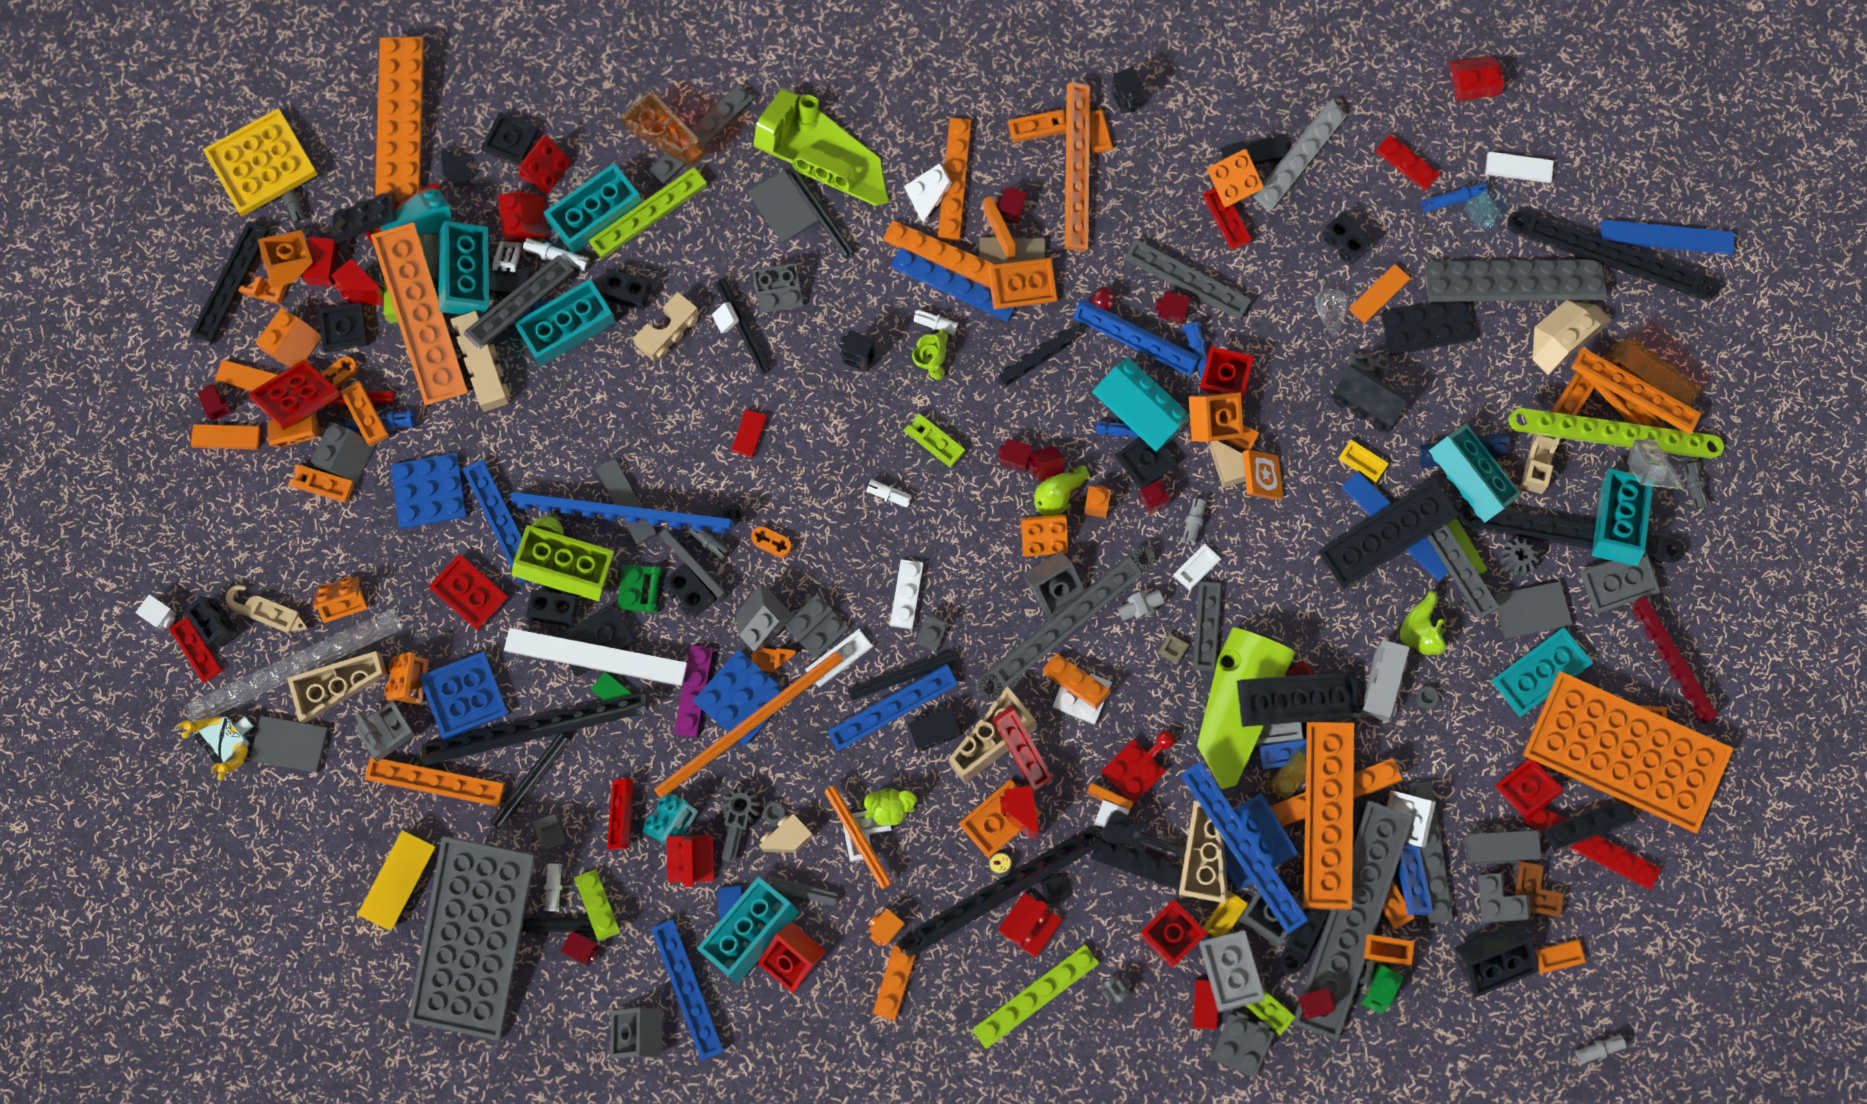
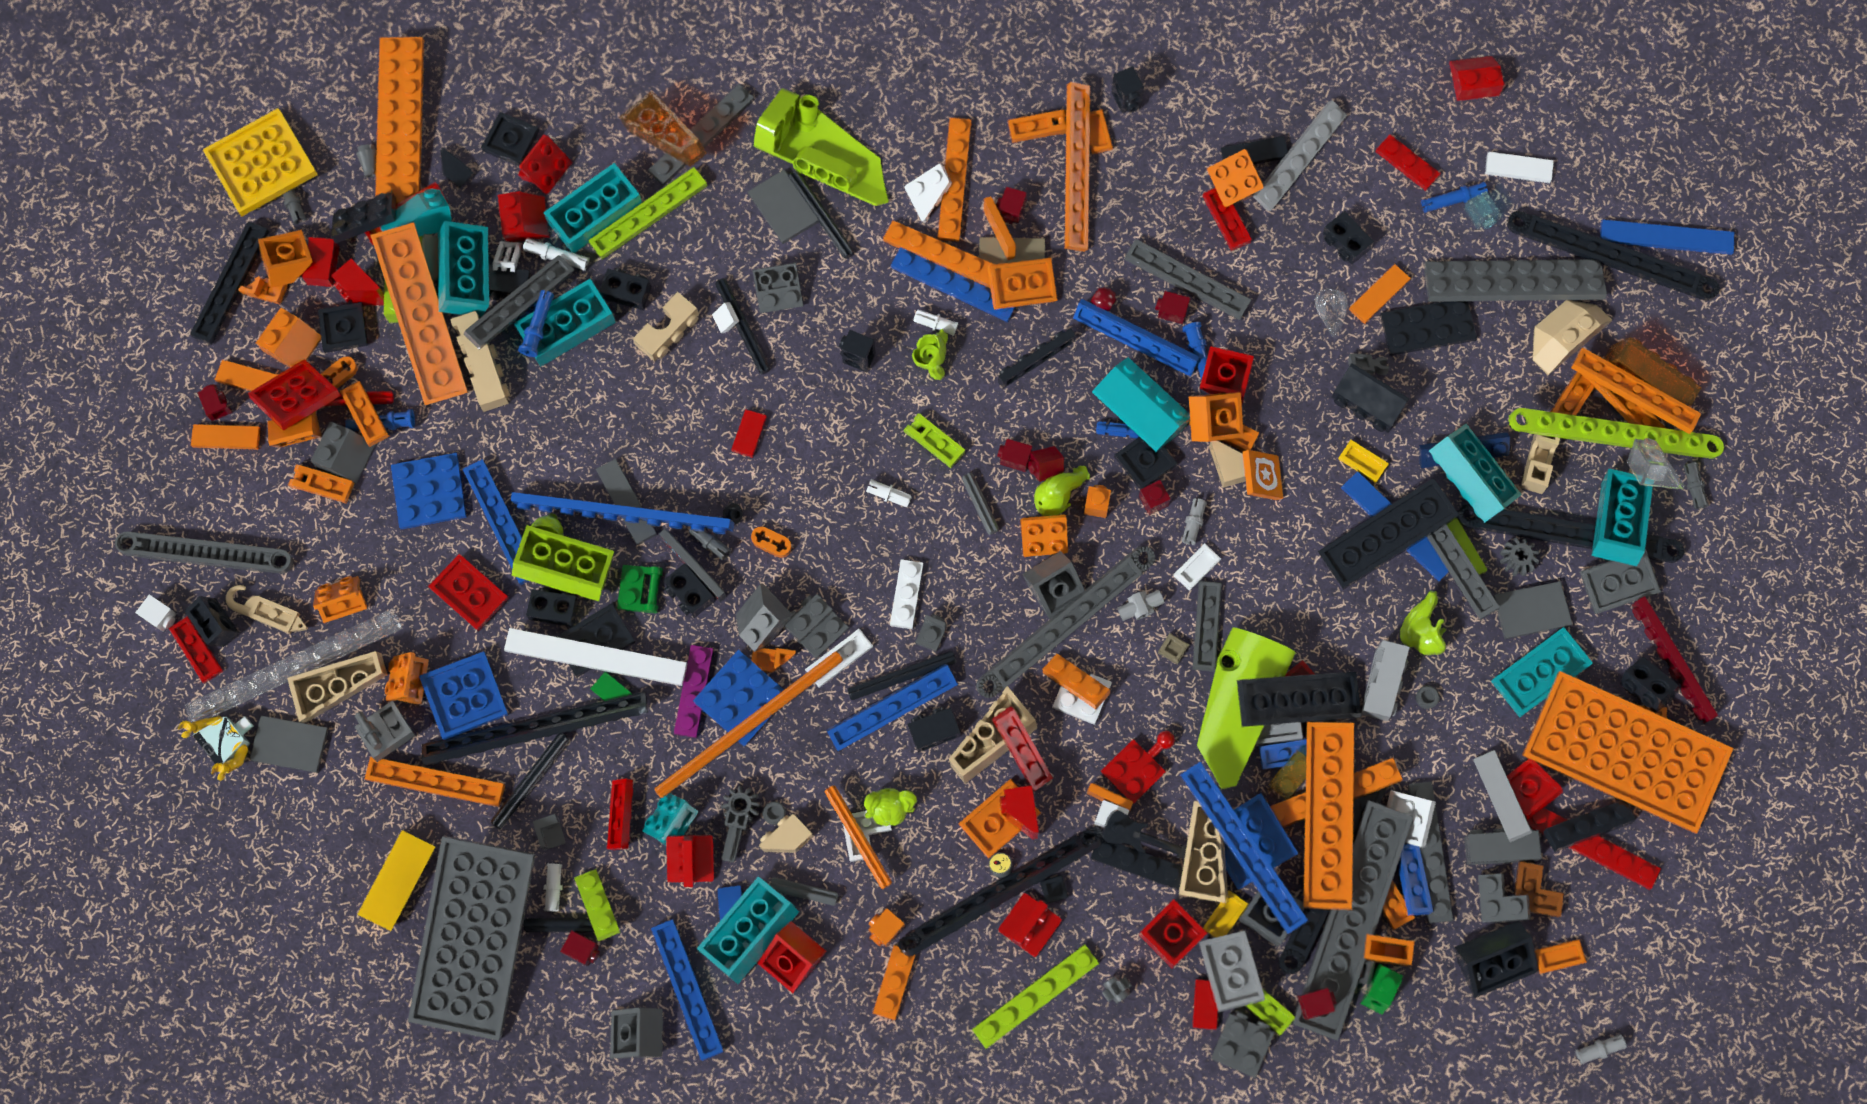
(204, 552): none -> dark grey gear
(367, 159): none -> dark grey cone
(534, 333): none -> blue pin
(980, 503): none -> dark grey axle
(1502, 796): none -> light grey tile
(1649, 685): none -> black brick

